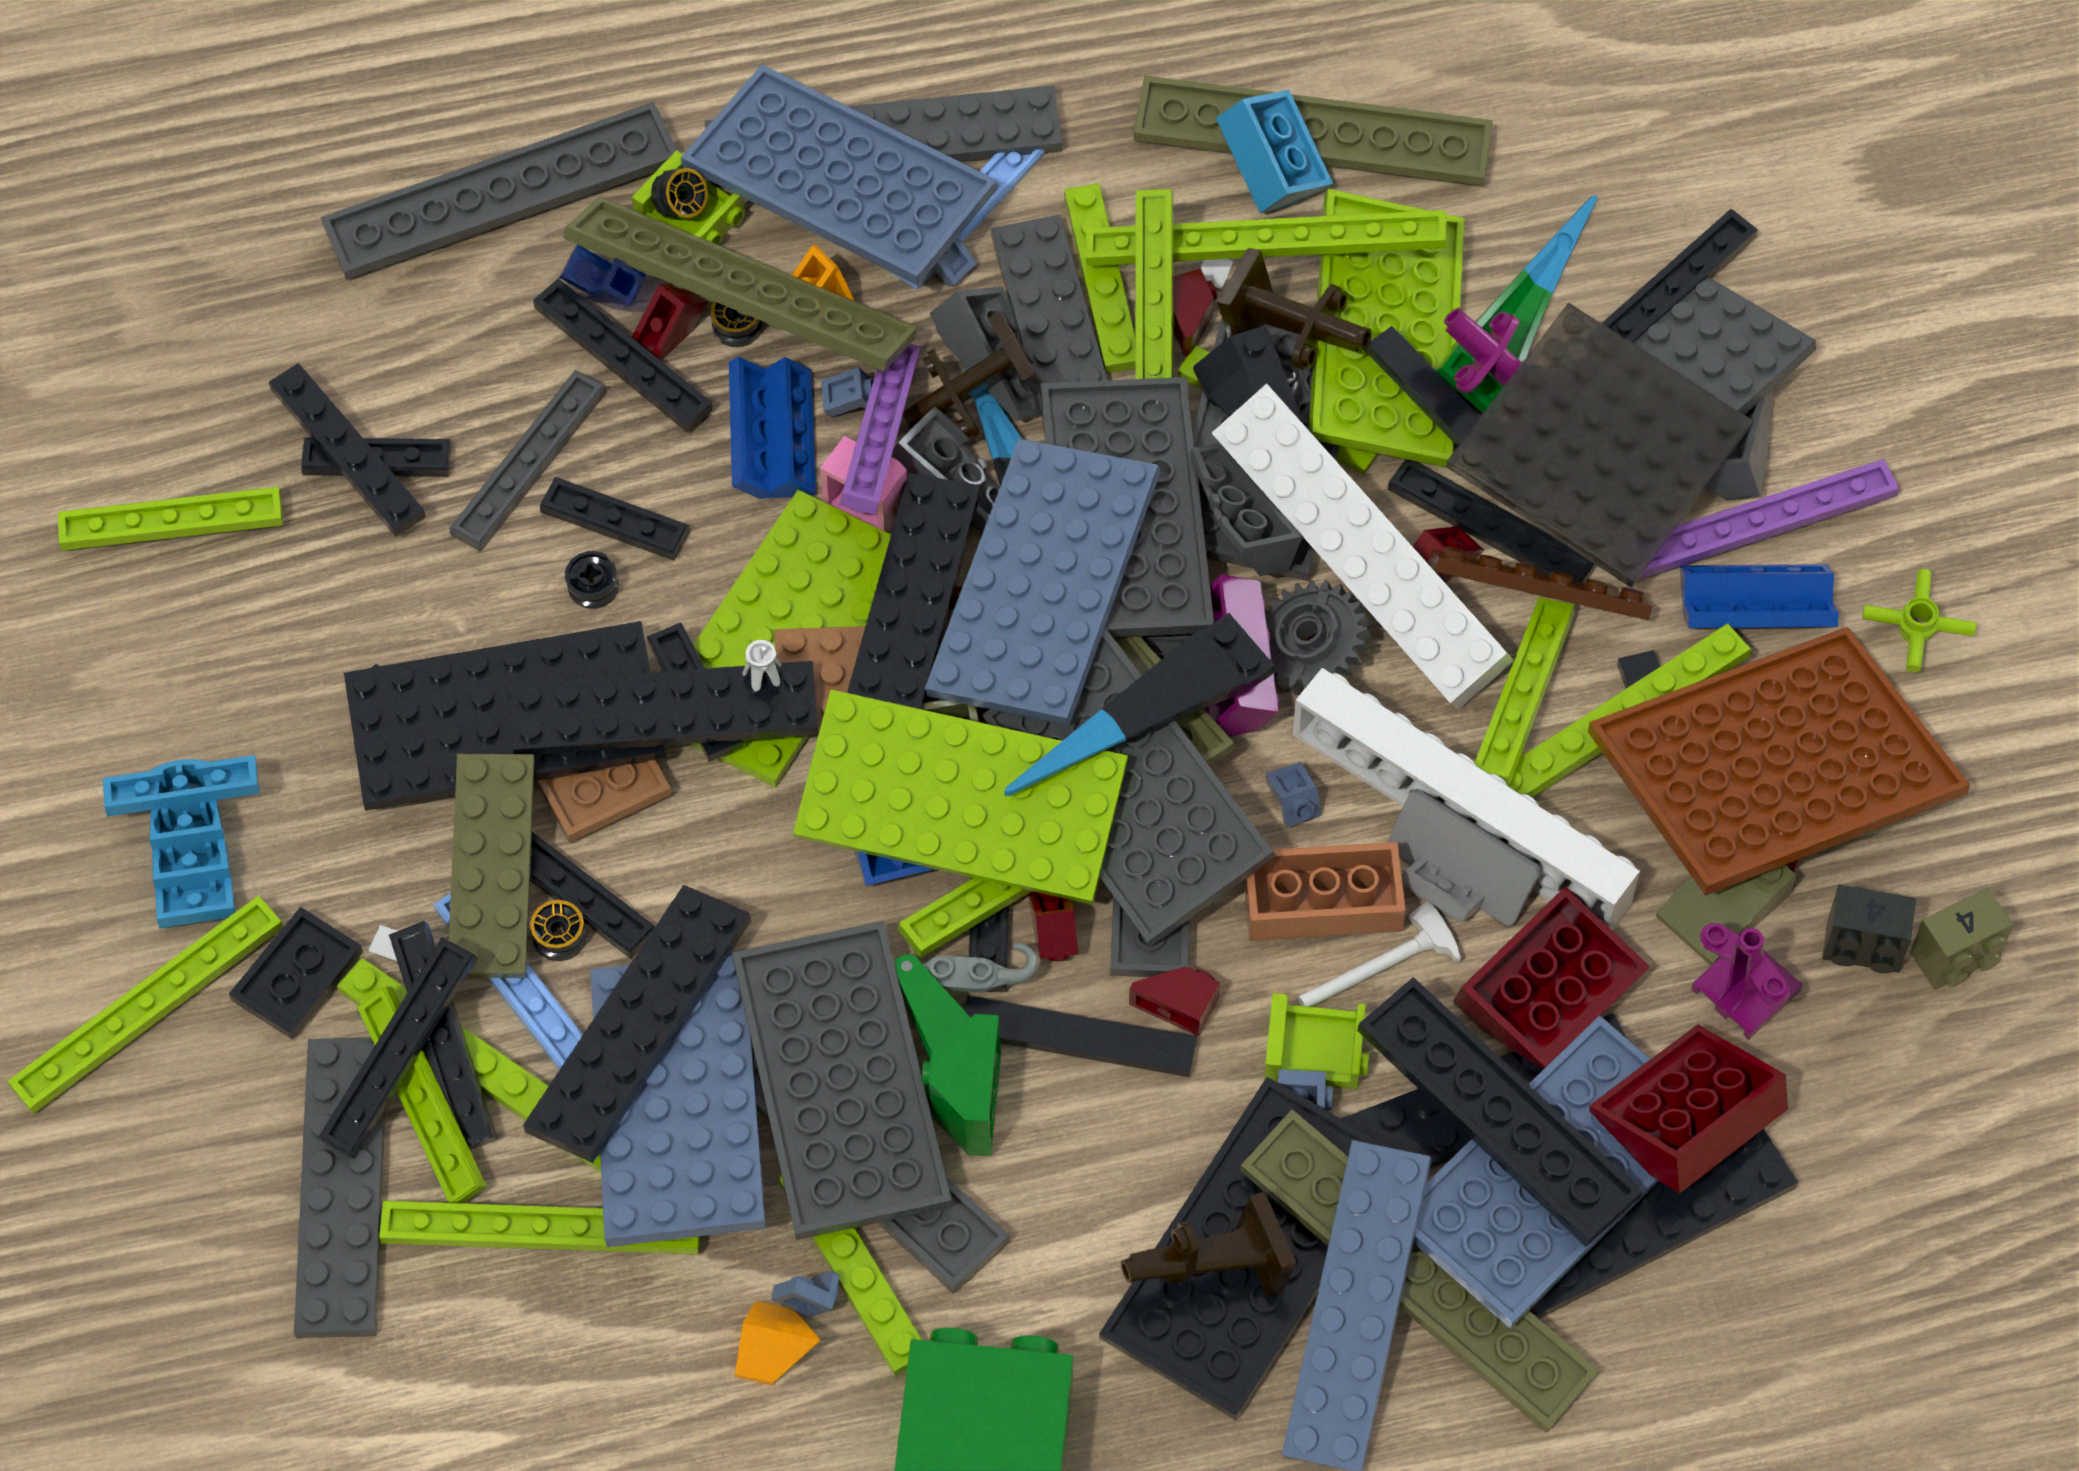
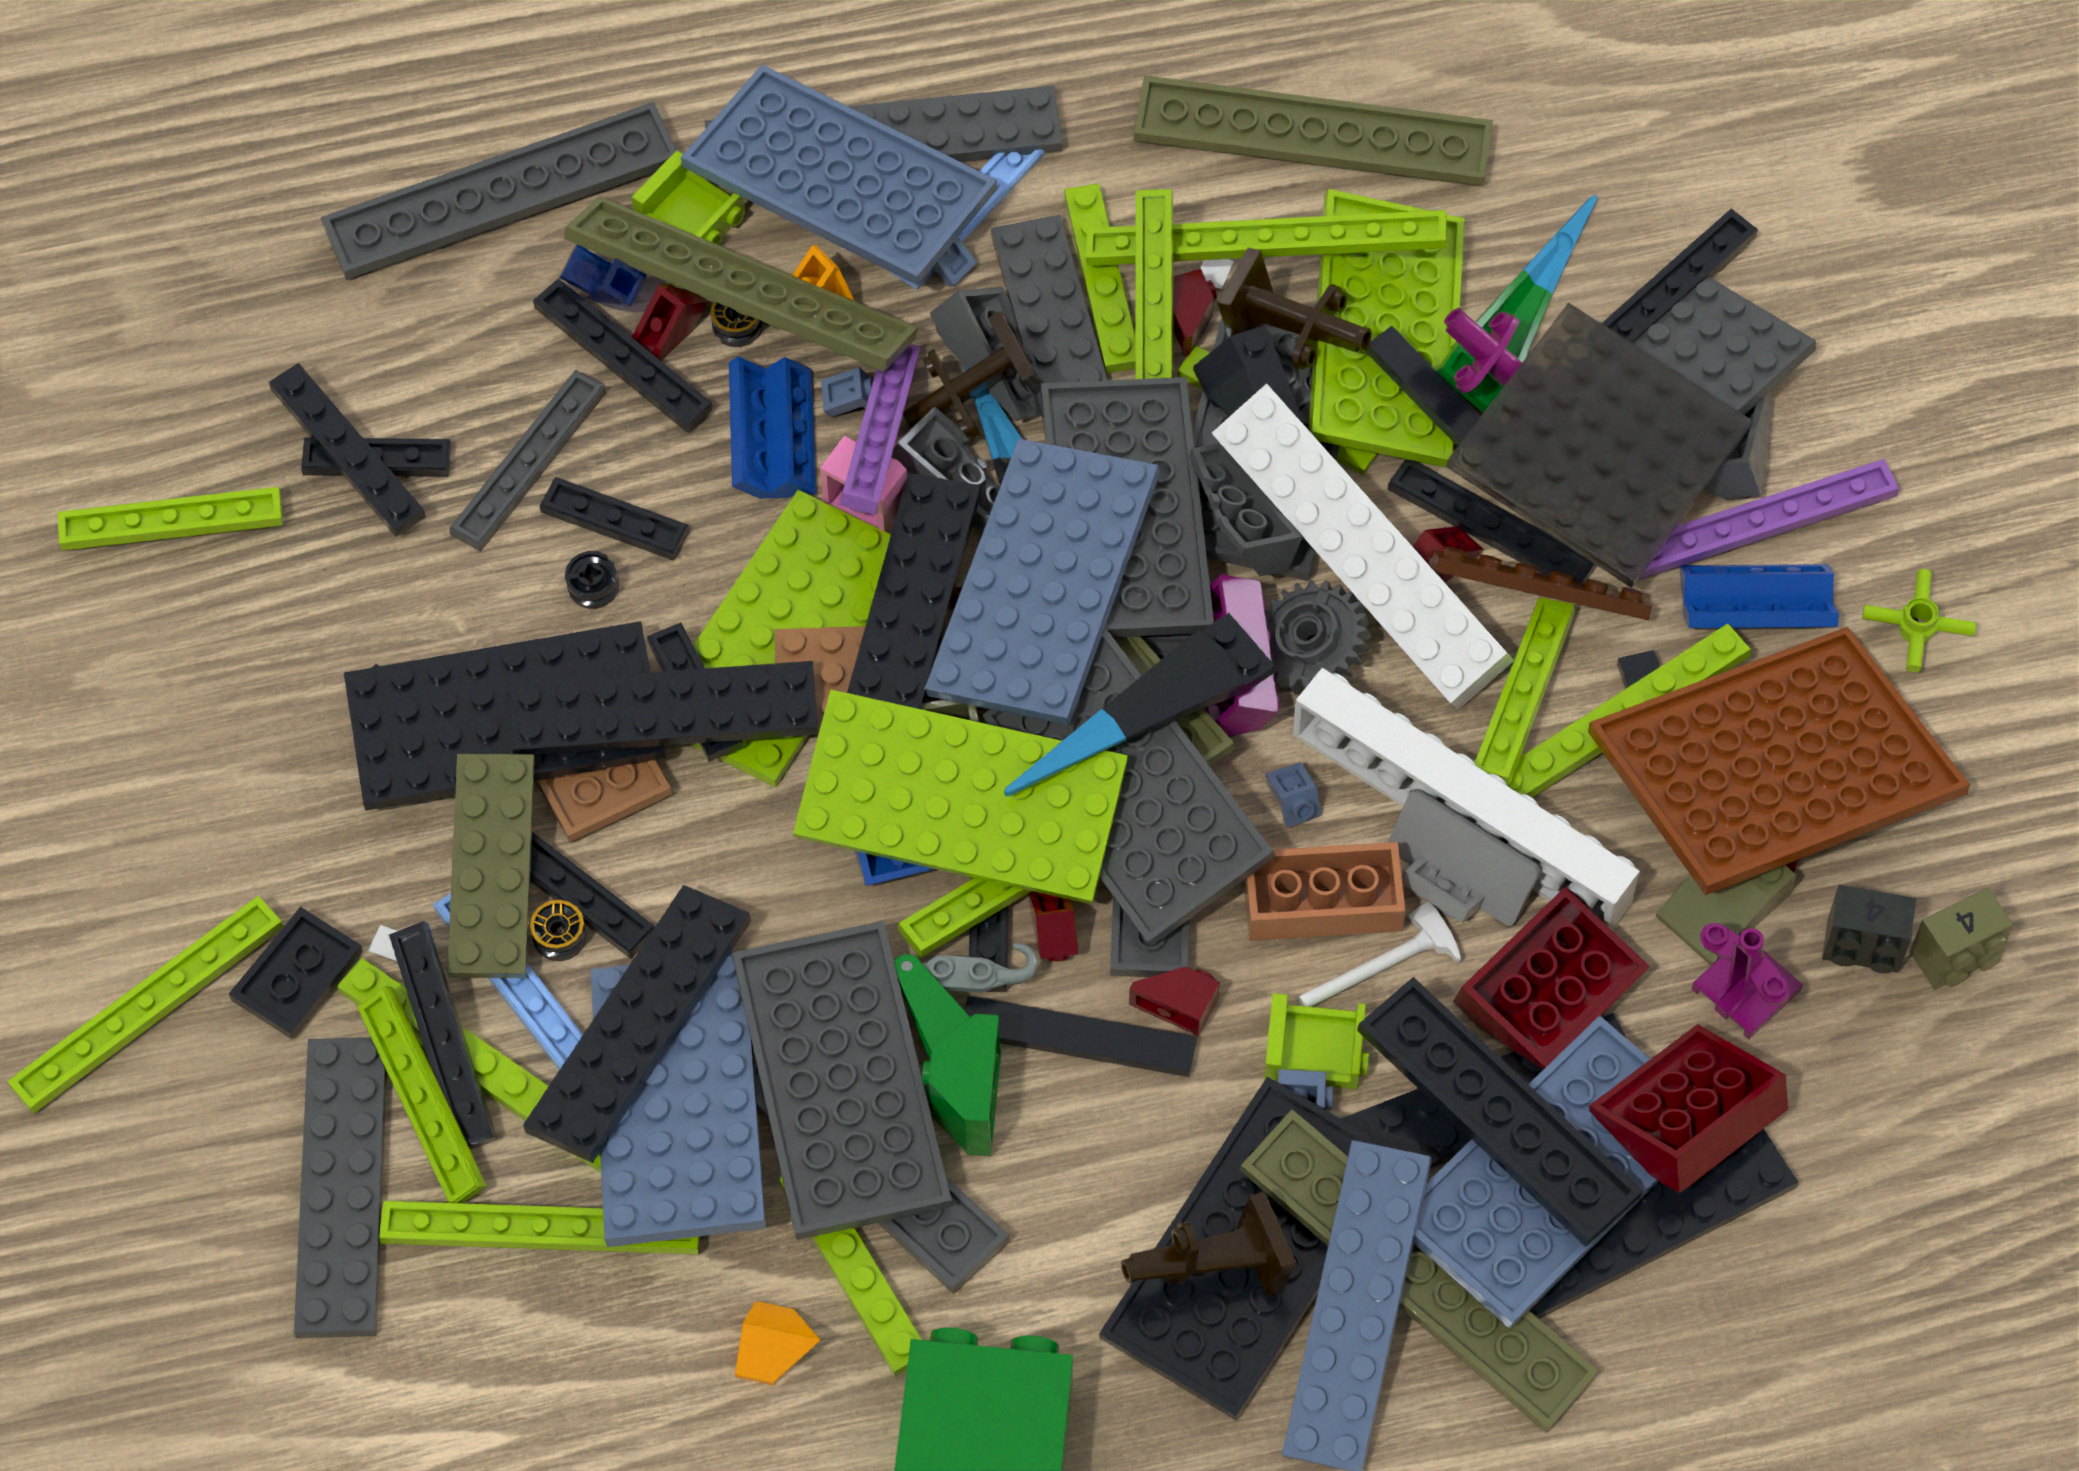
(186, 831): dark azure slope -> none
(397, 1048): black tile -> none
(692, 189): black wheel -> none
(761, 658): white piece -> none
(808, 1295): sand blue bracket -> none
(1273, 150): dark azure slope -> none

